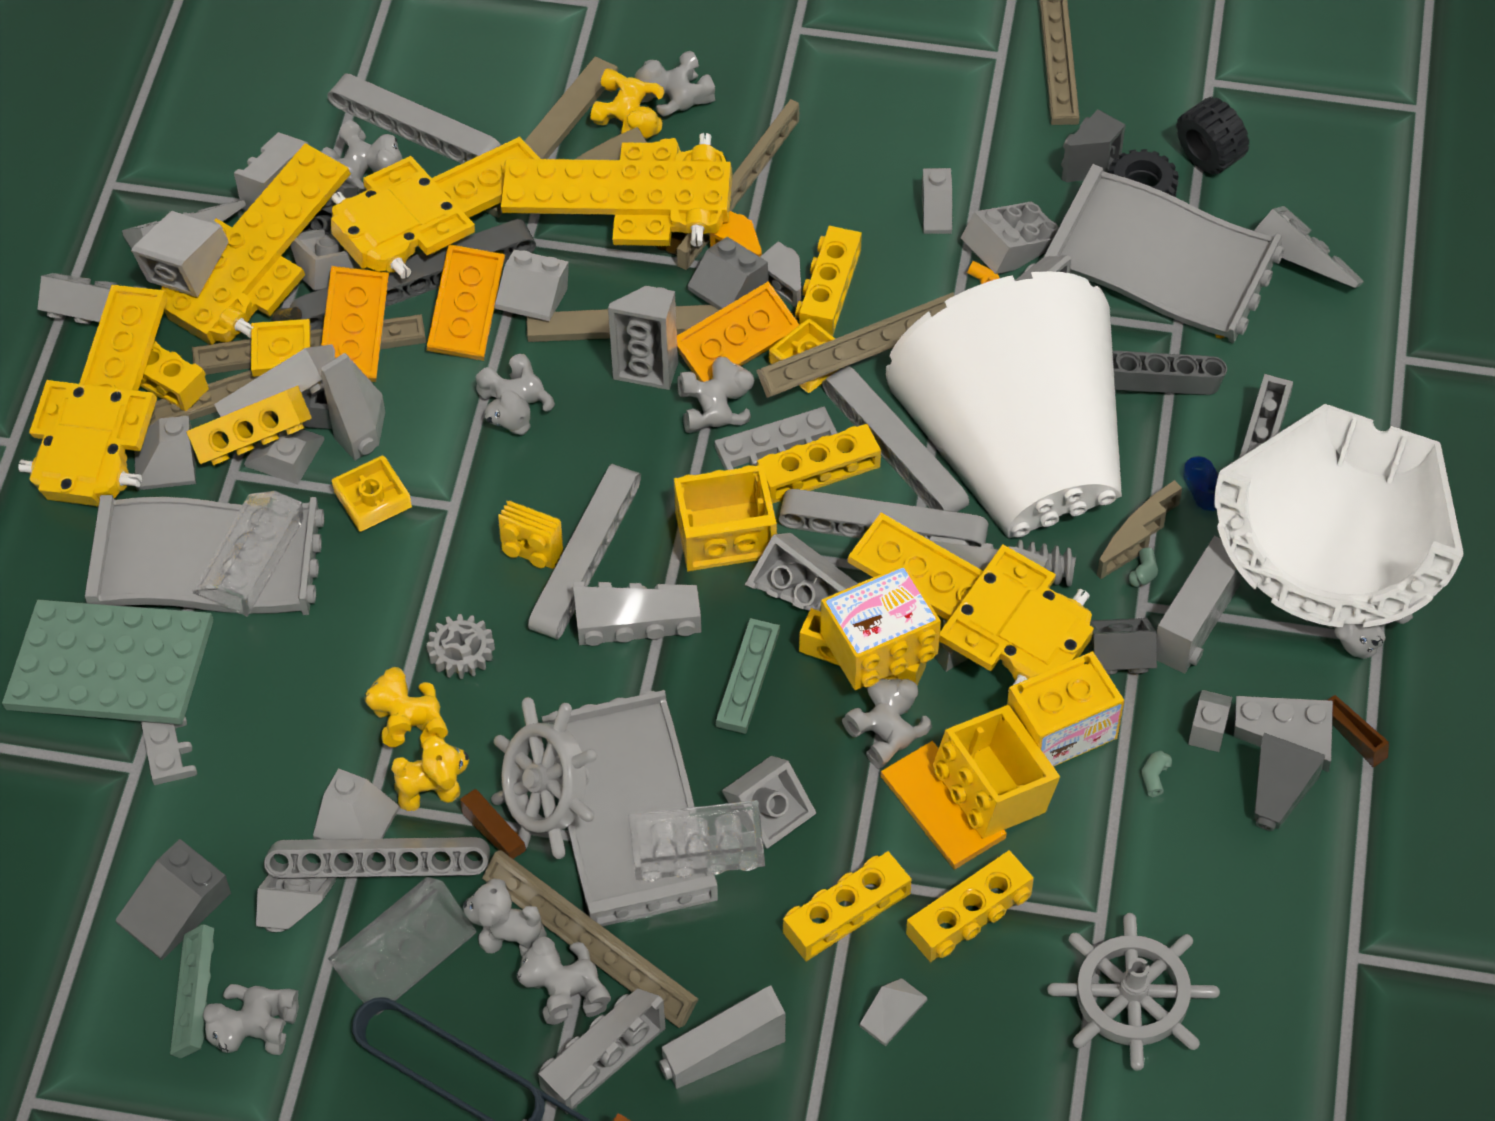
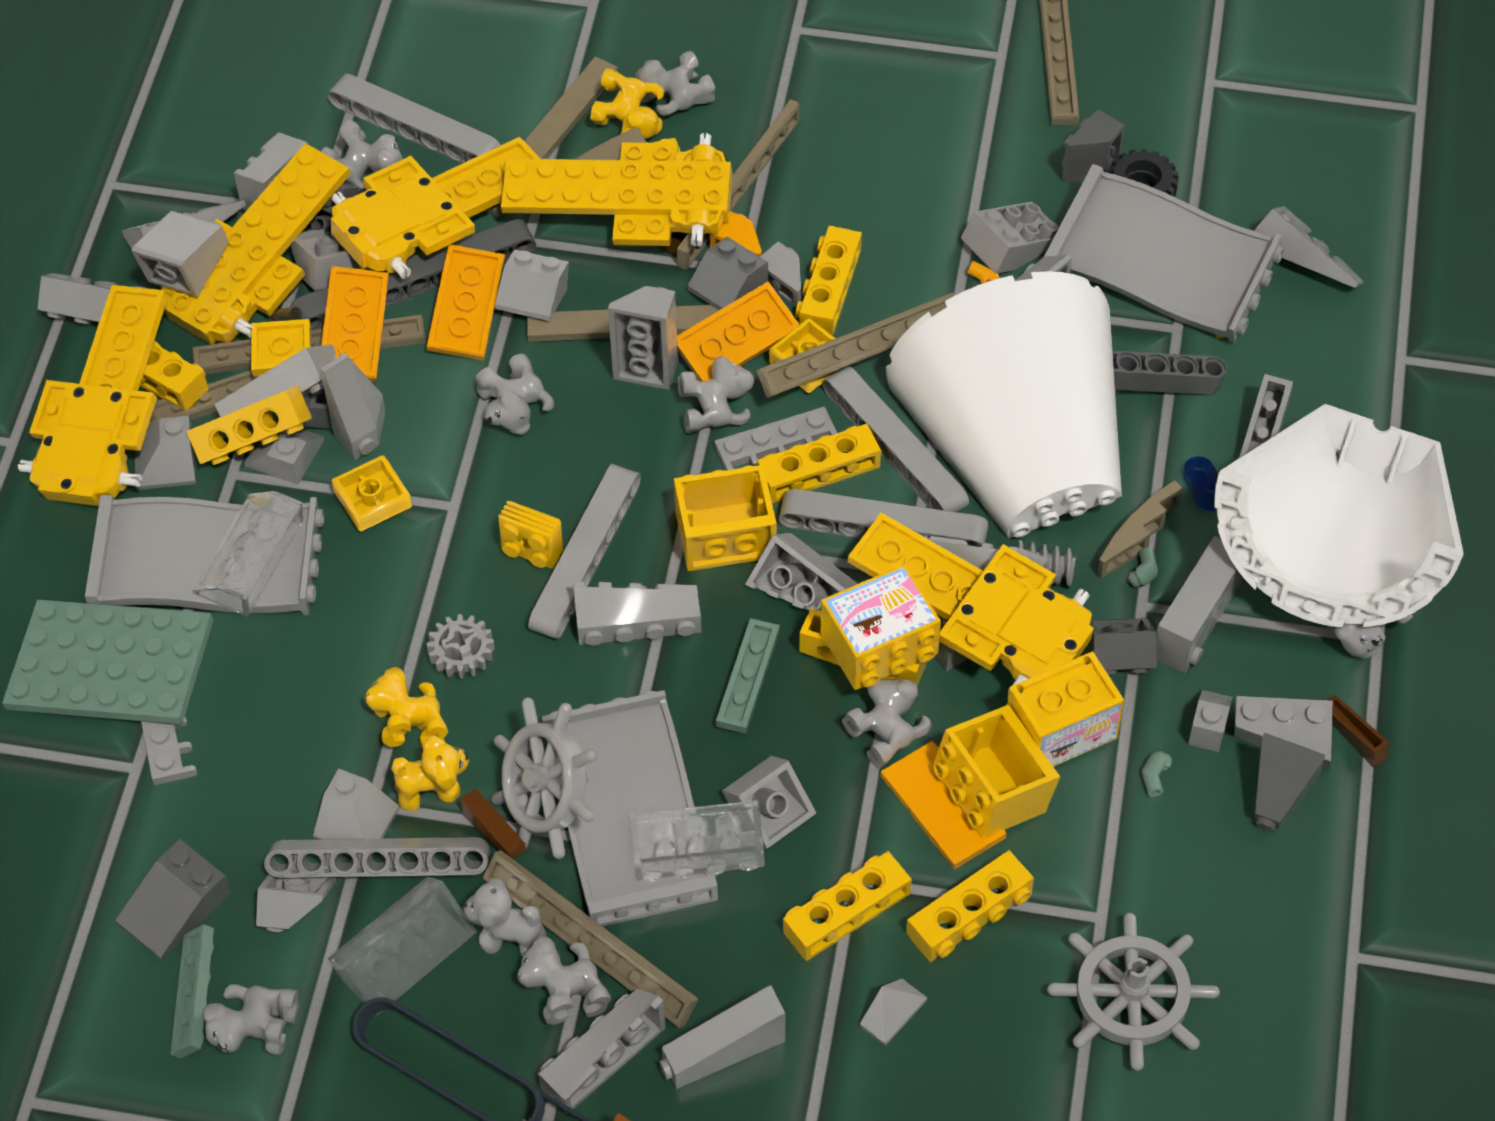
(937, 201): light grey slope -> none
(1212, 135): black tyre -> none

